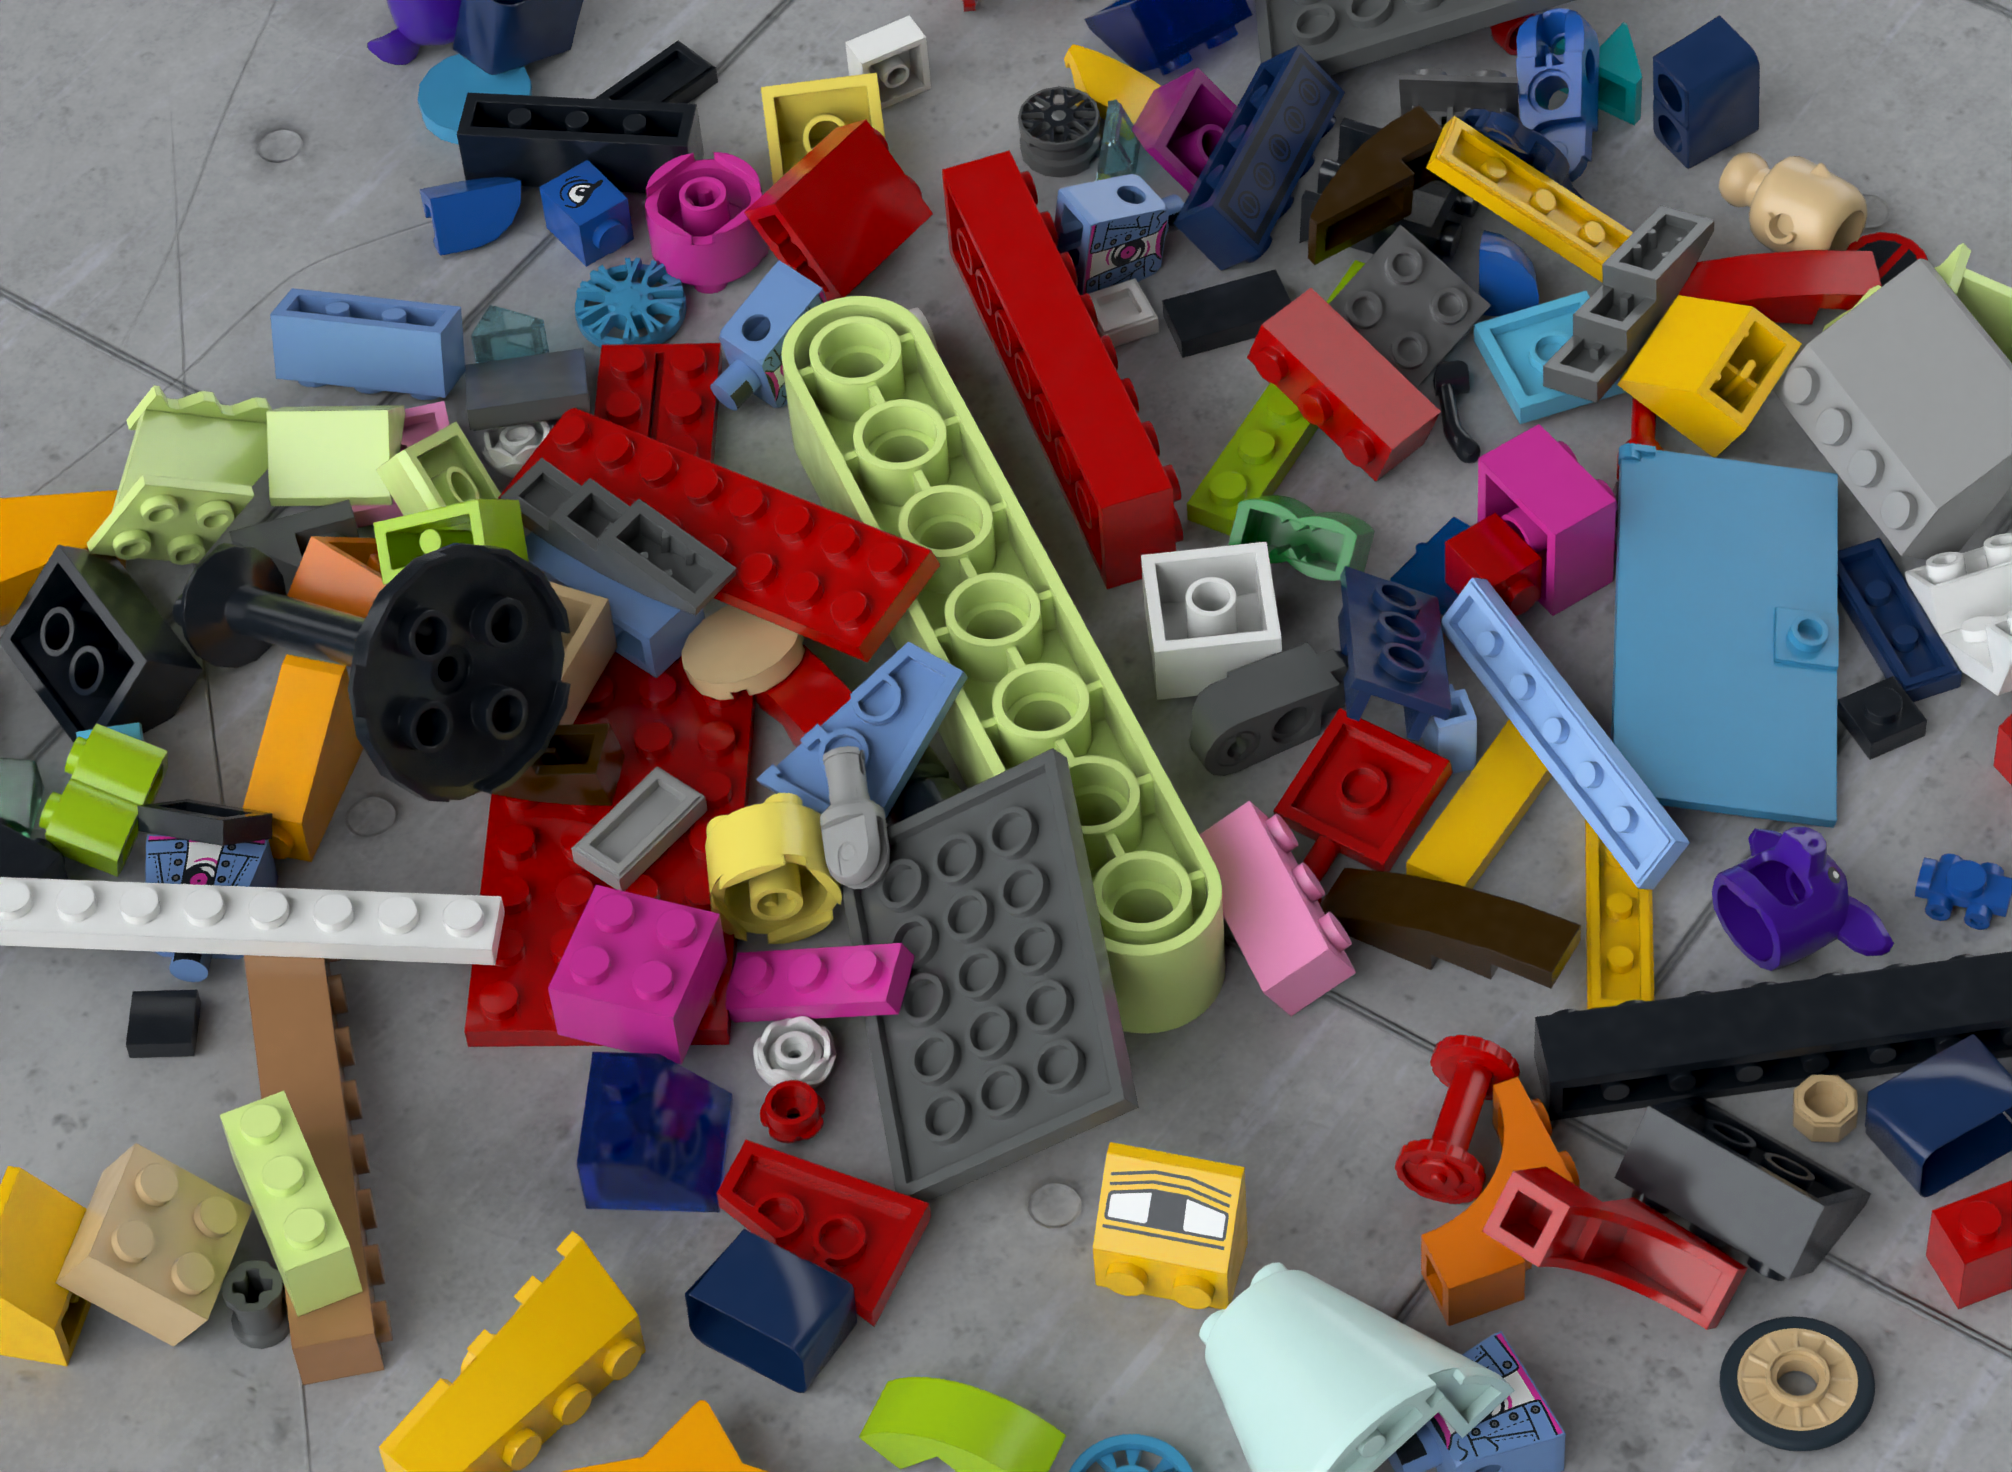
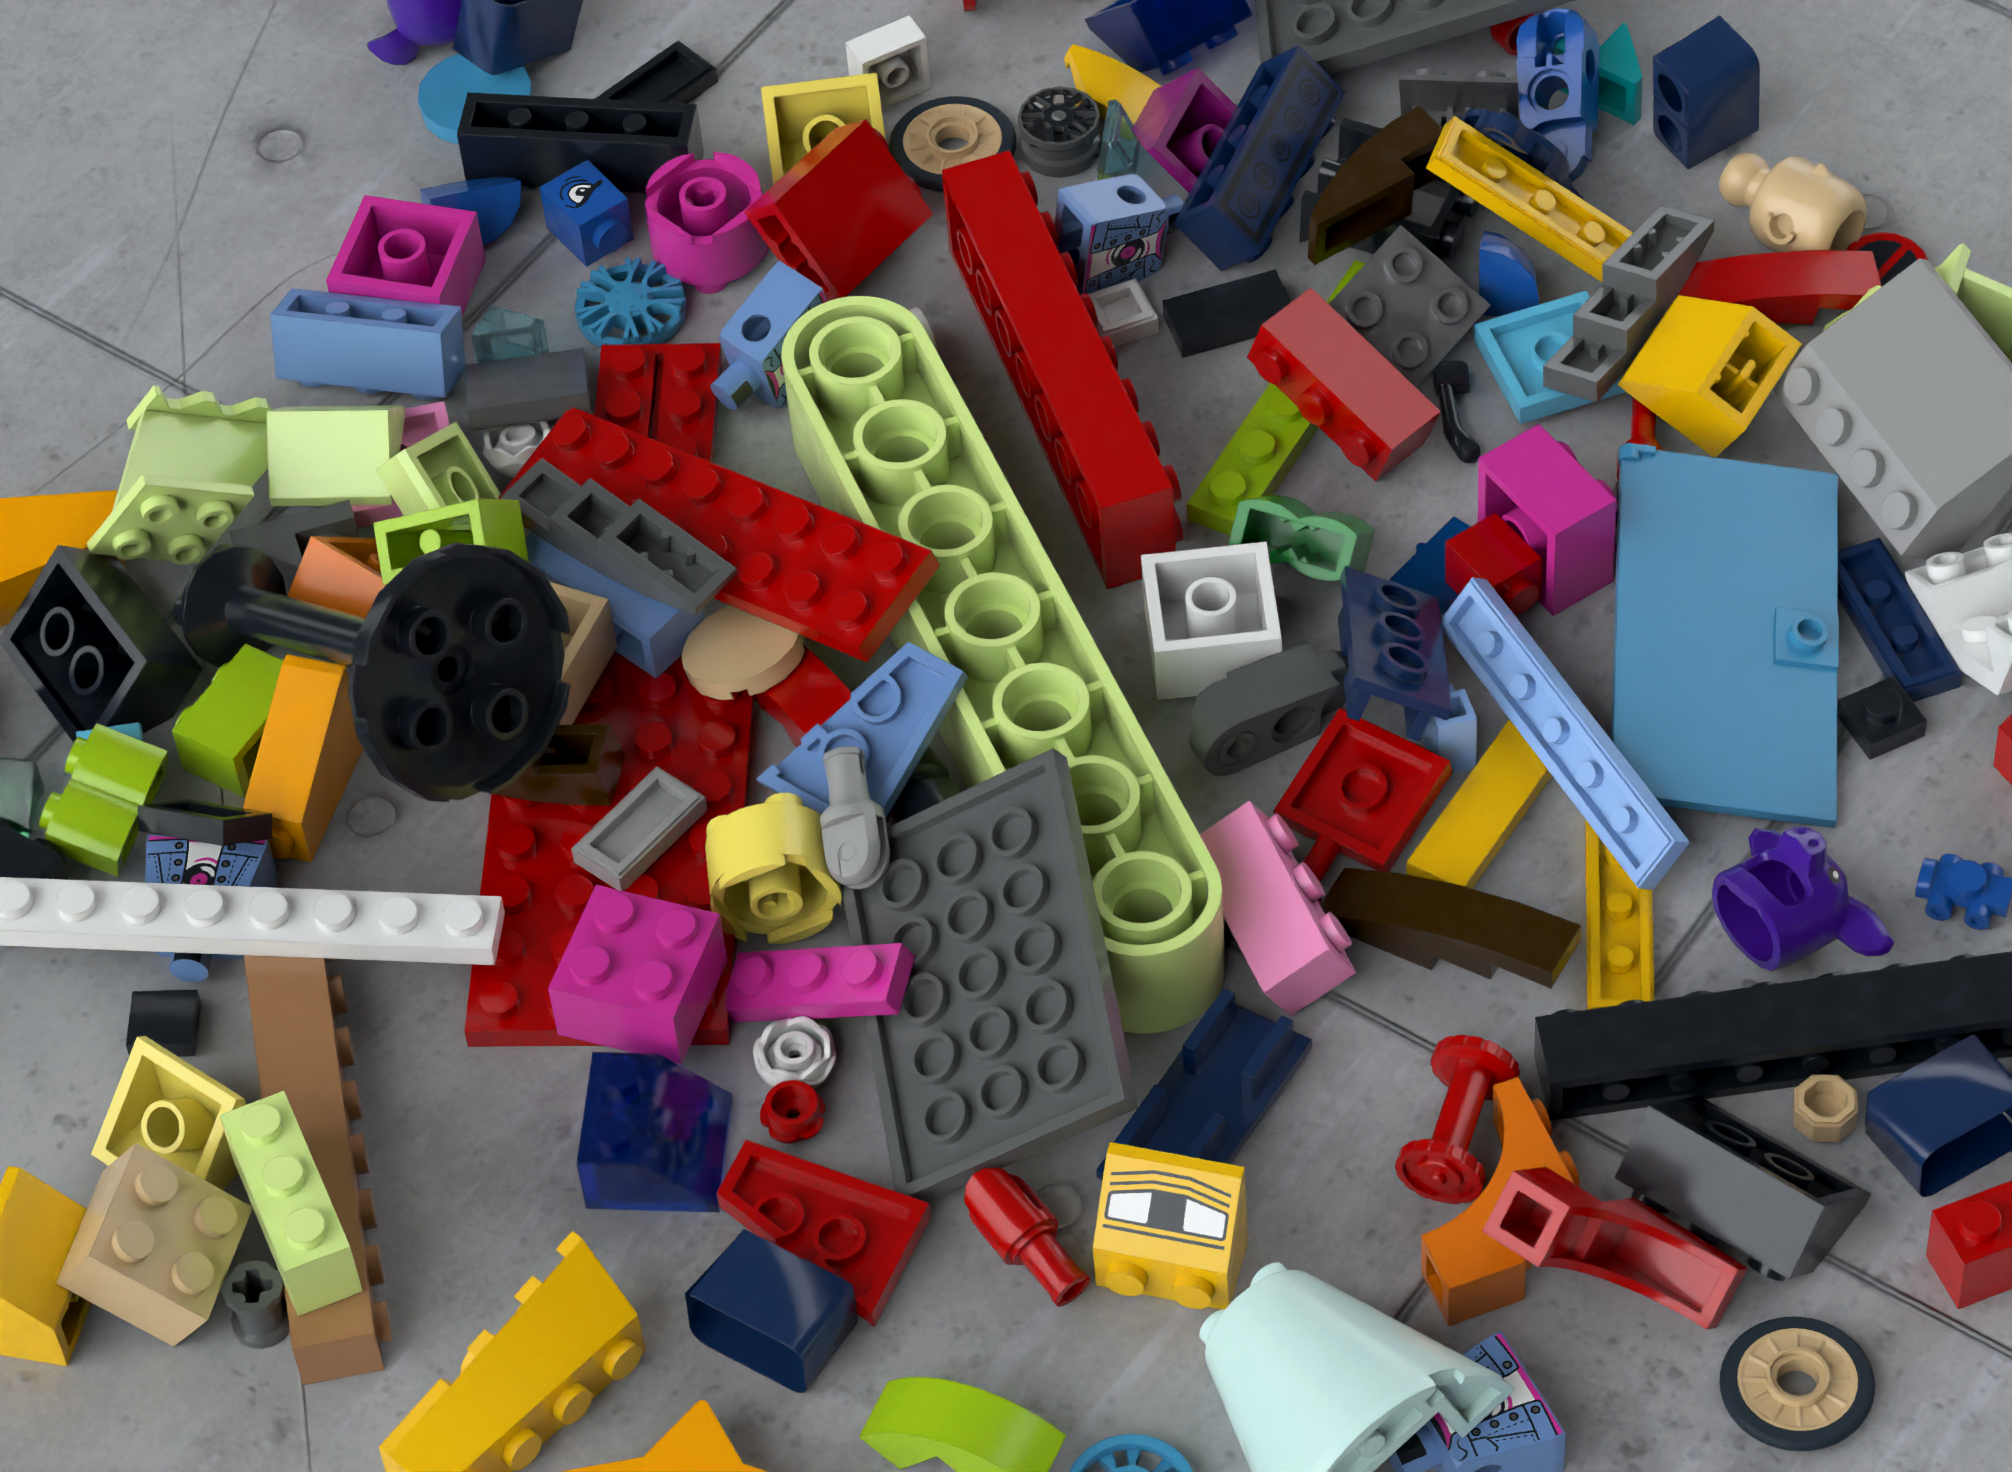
(170, 1112): none -> light yellow slope
(226, 724): none -> lime brick
(409, 253): none -> dark pink brick
(925, 126): none -> tan wheel
(1023, 1231): none -> red arm
(1217, 1085): none -> dark blue brick

